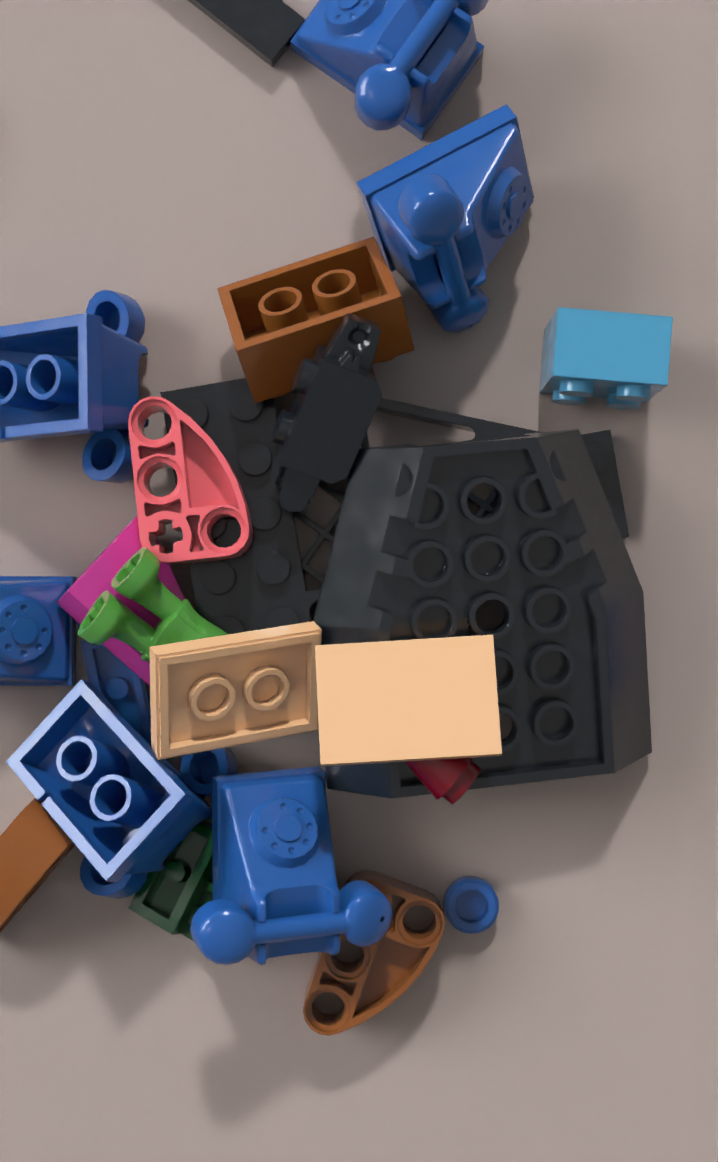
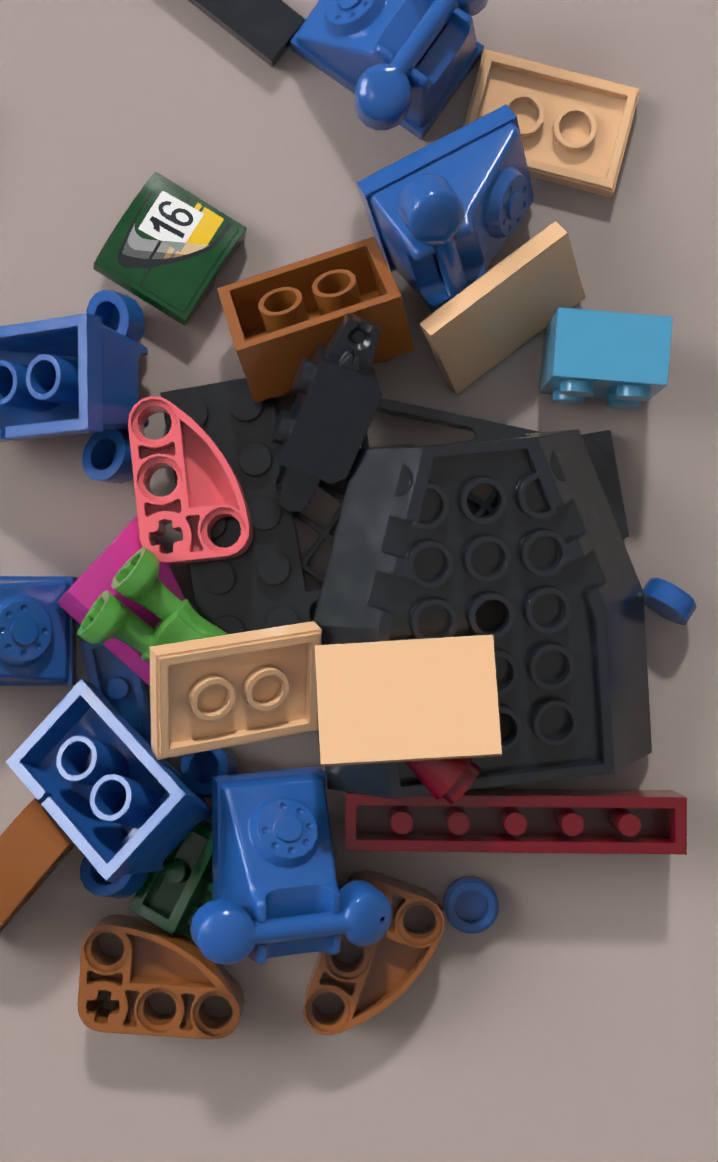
(153, 964): none -> dark orange beam
(169, 248): none -> dark green slope
(504, 308): none -> light nougat tile
(521, 822): none -> dark red brick
(567, 121): none -> light nougat tile
(668, 601): none -> blue tile

